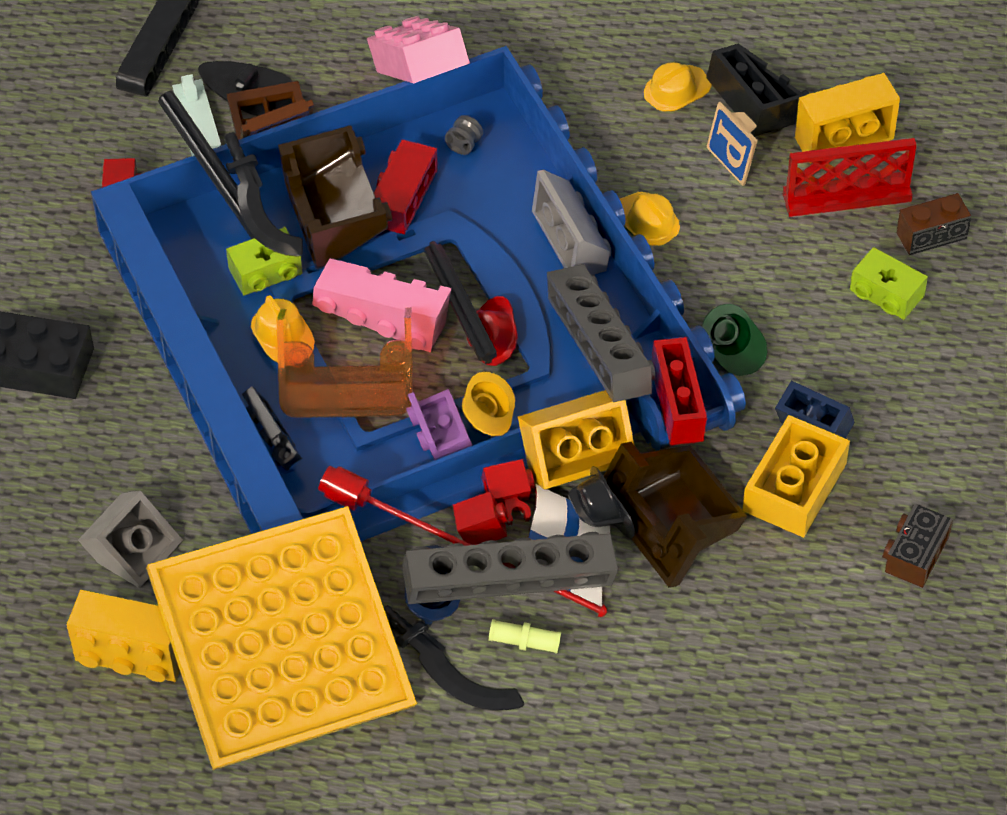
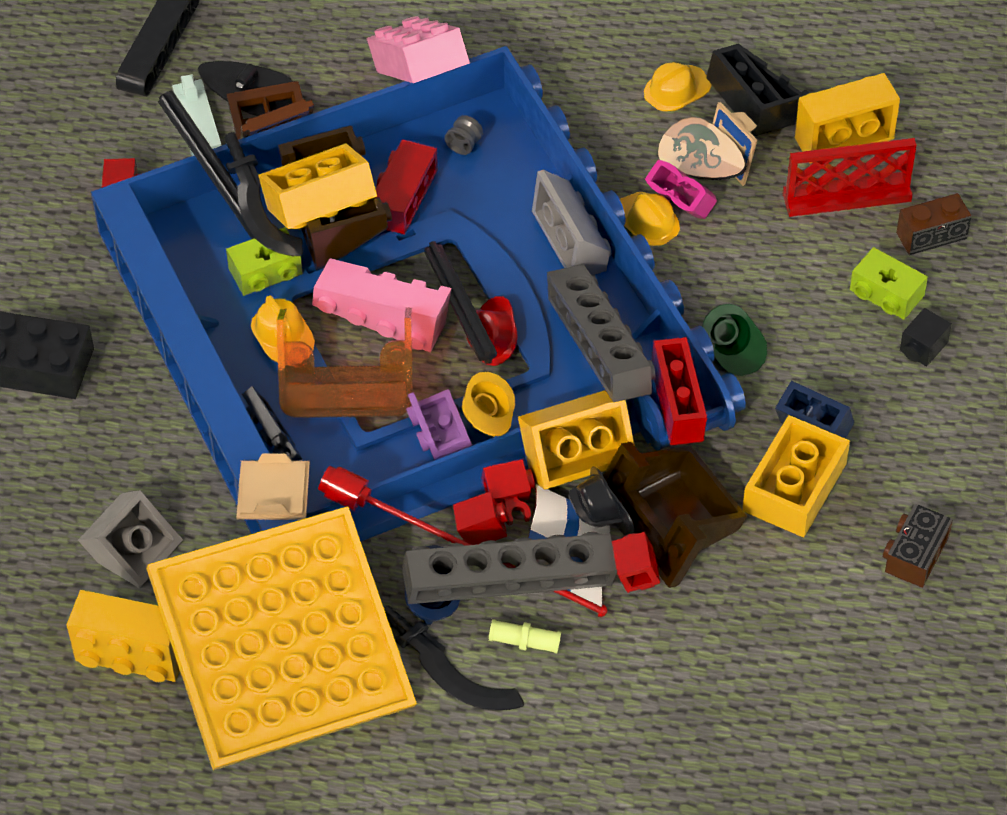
(273, 488): none -> tan piece
(318, 186): none -> yellow brick
(636, 562): none -> red brick
(681, 189): none -> dark pink brick
(701, 150): none -> shield
(925, 337): none -> black brick

